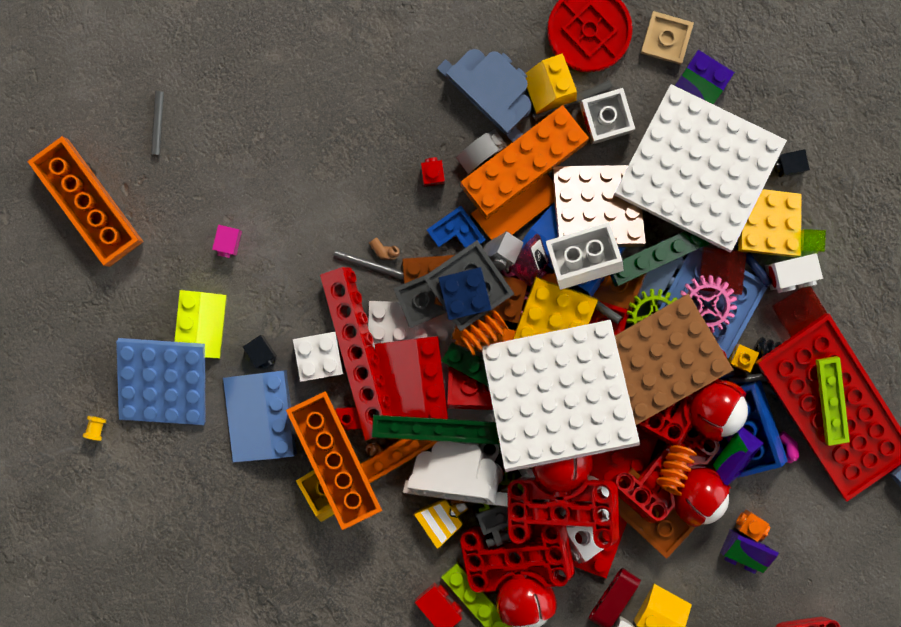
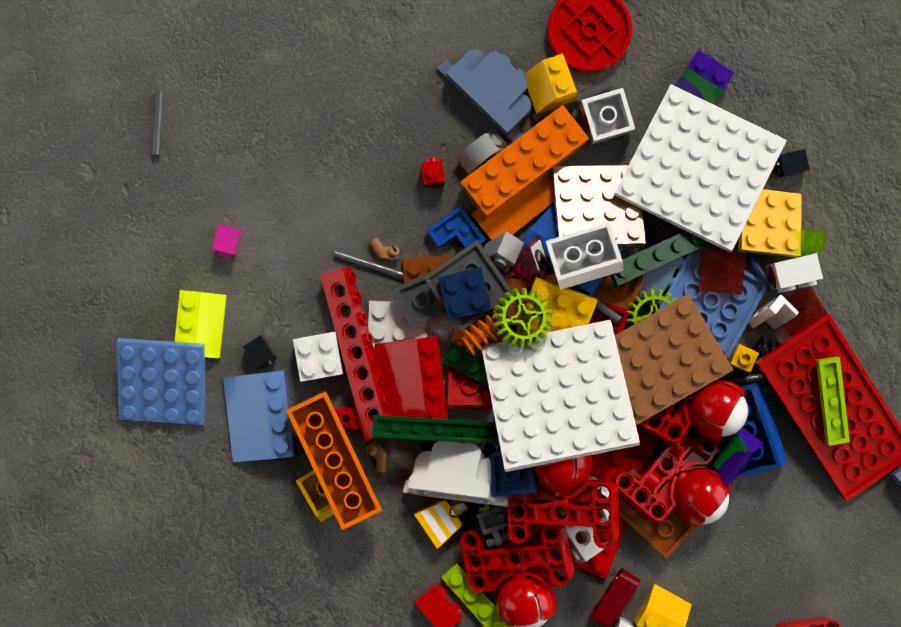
(85, 201): orange brick -> none
(94, 428): yellow bush -> none
(394, 457): orange tile -> none
(512, 482): none -> dark blue plate
(540, 313): none -> lime gear
(667, 37): tan plate -> none
(674, 469): orange piece -> none
(714, 296): bright pink gear -> none
(747, 552): dark purple slope -> none
(752, 526): orange brick -> none
(774, 313): none -> white panel
(791, 446): dark pink arm -> none

